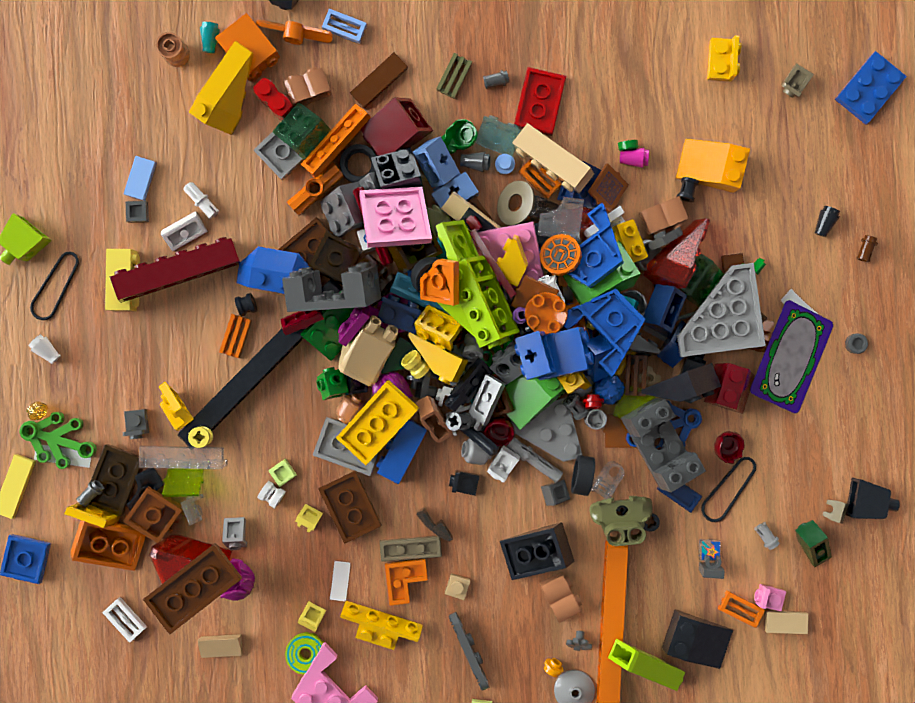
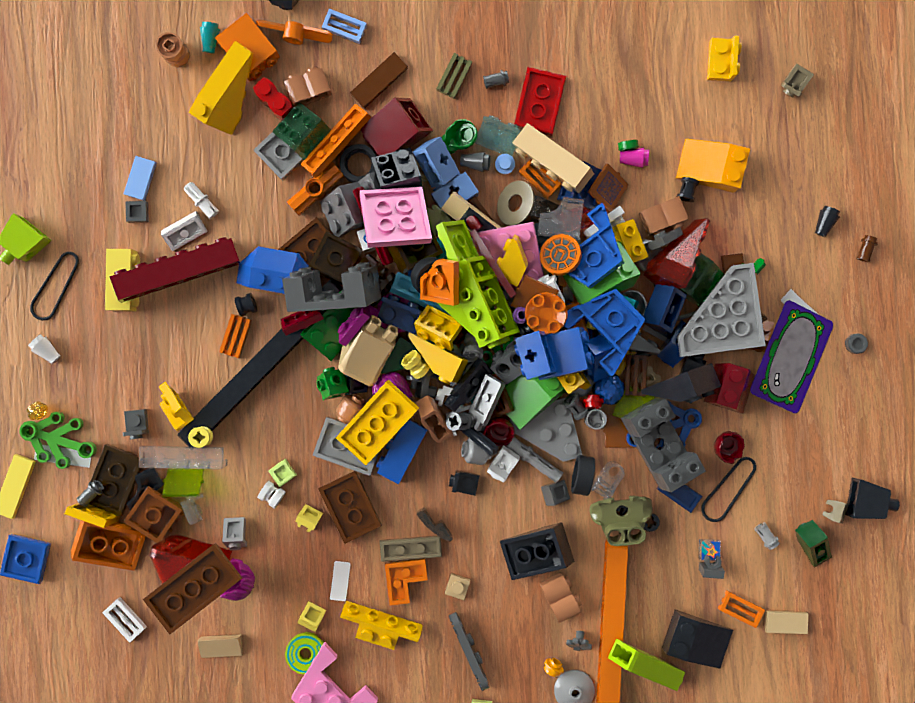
(769, 597): bright pink bracket -> none
(870, 87): blue plate -> none

